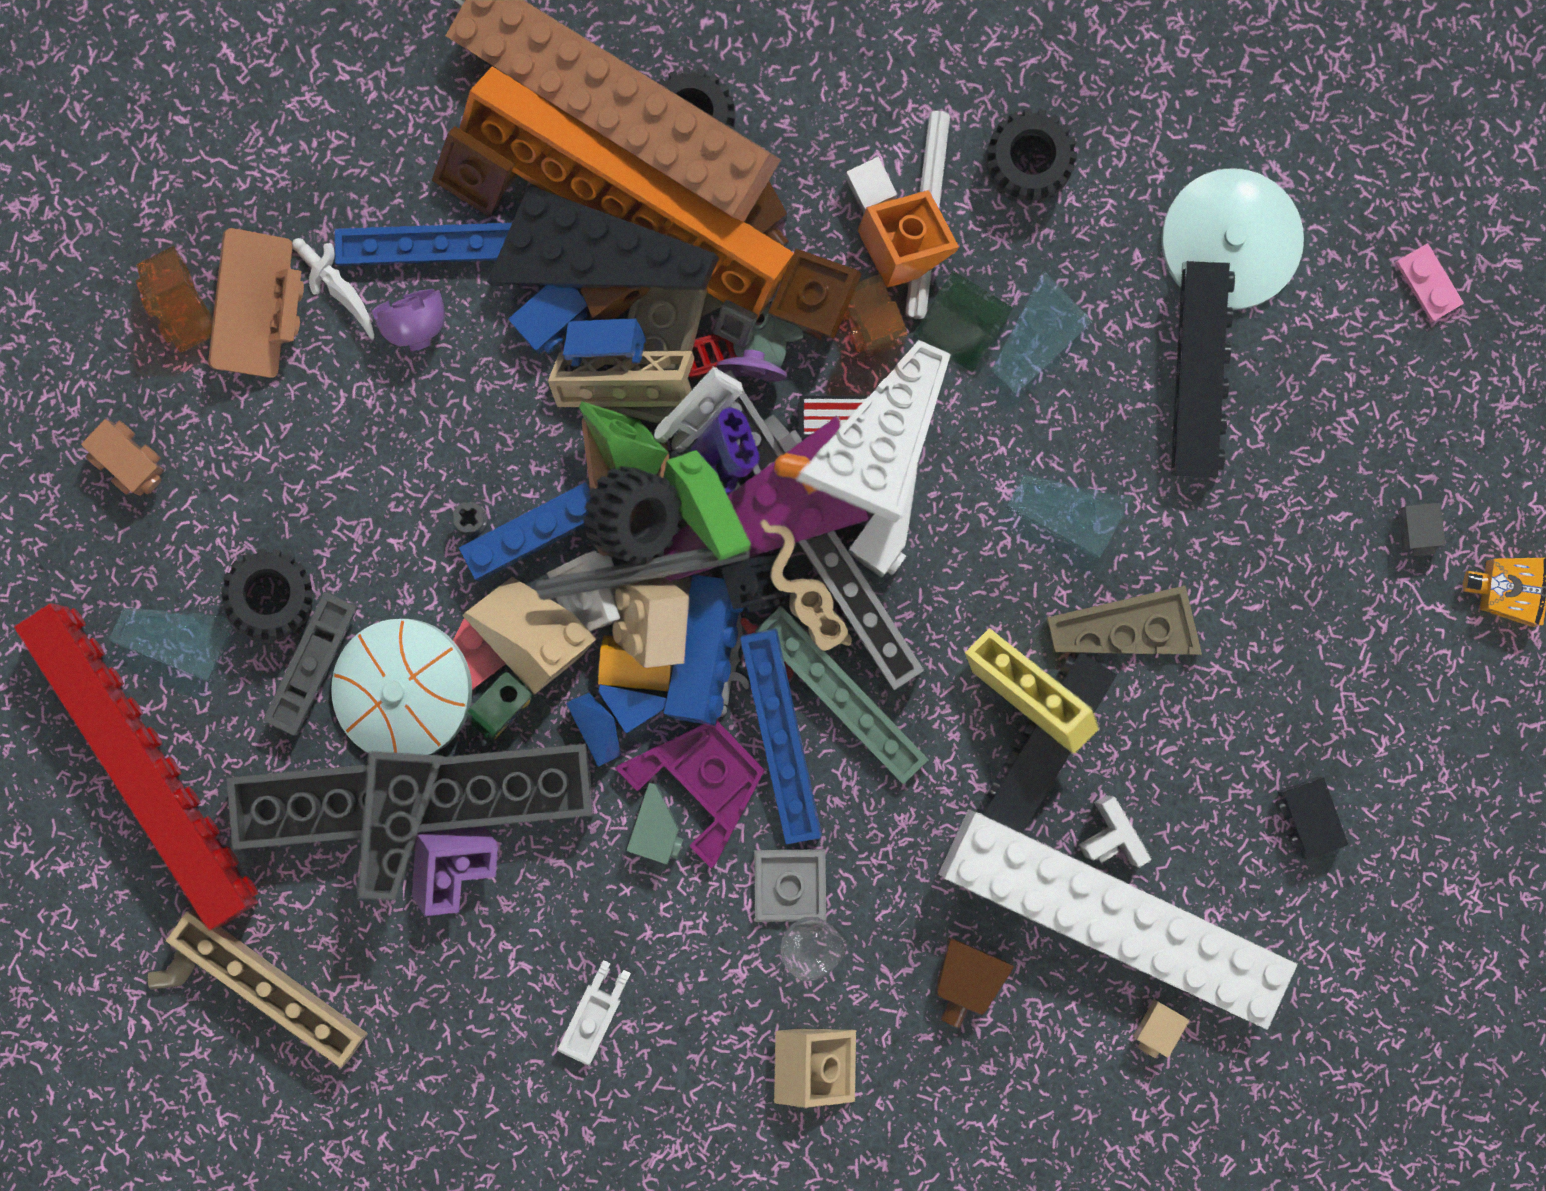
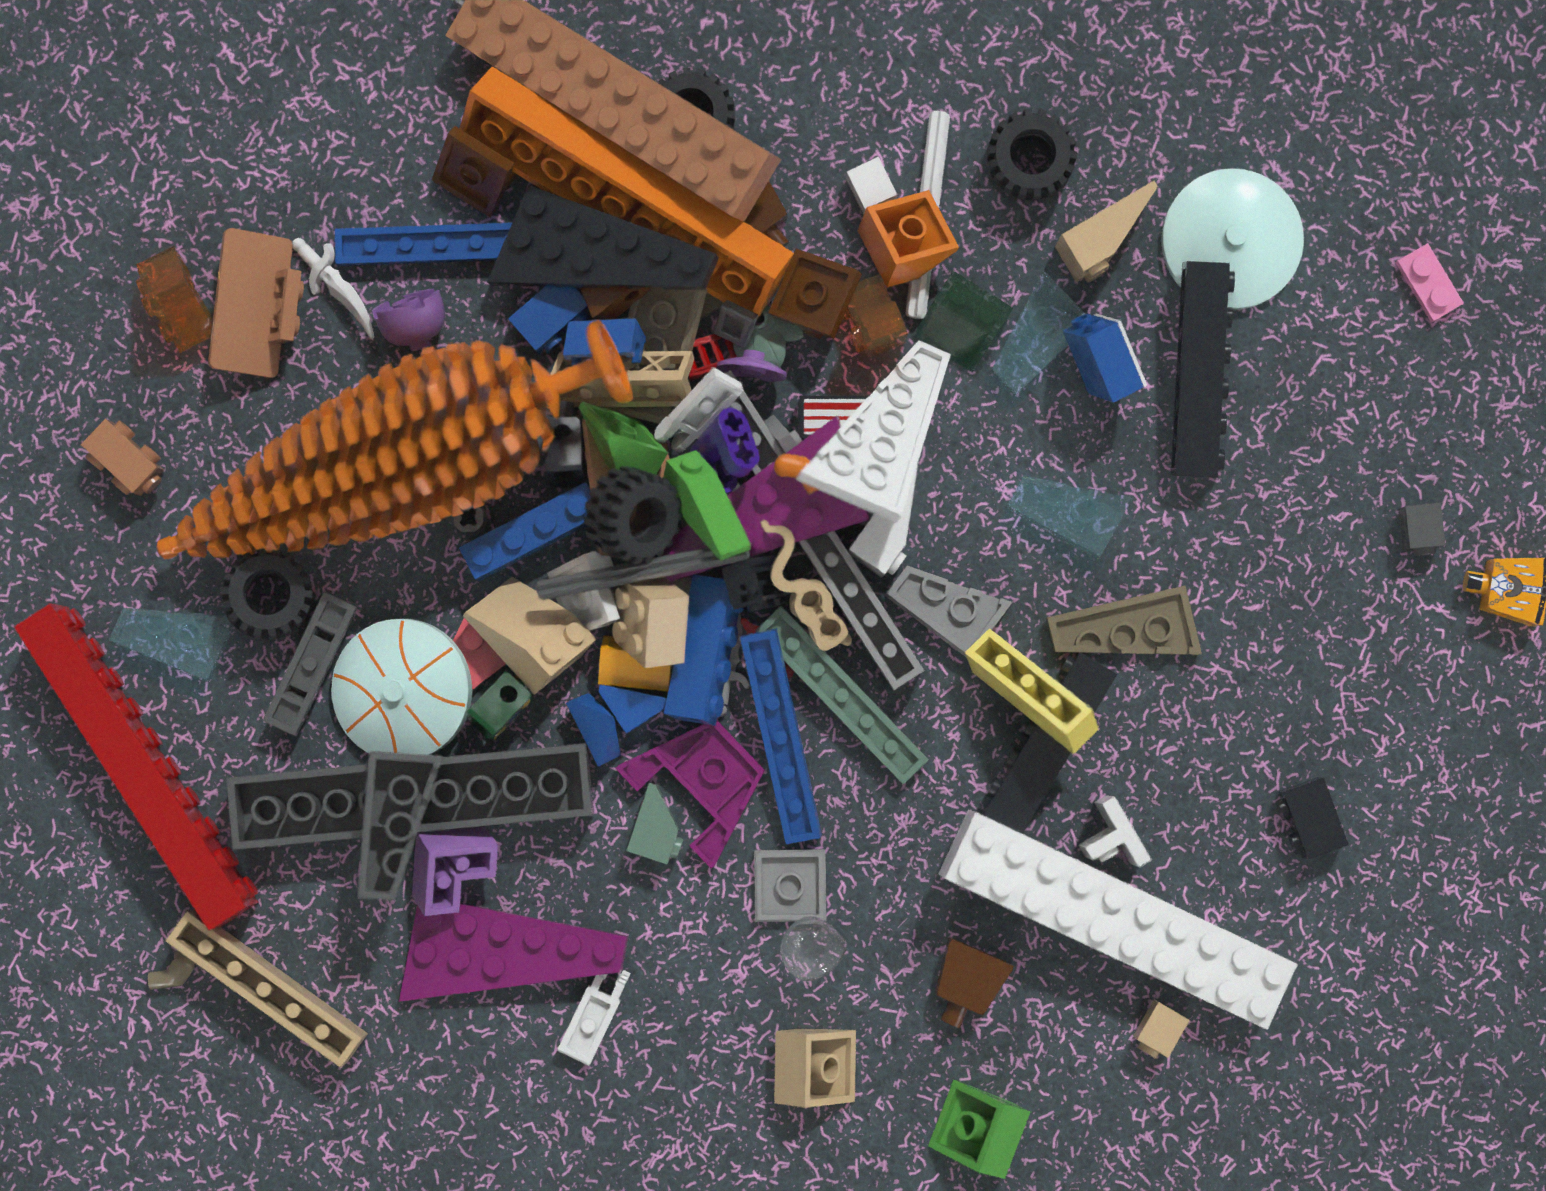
(396, 451): none -> orange plant
(501, 950): none -> magenta wing
(566, 458): none -> black torso
(947, 609): none -> light grey wing
(979, 1129): none -> bright green slope
(1093, 242): none -> tan slope
(1104, 357): none -> blue piece

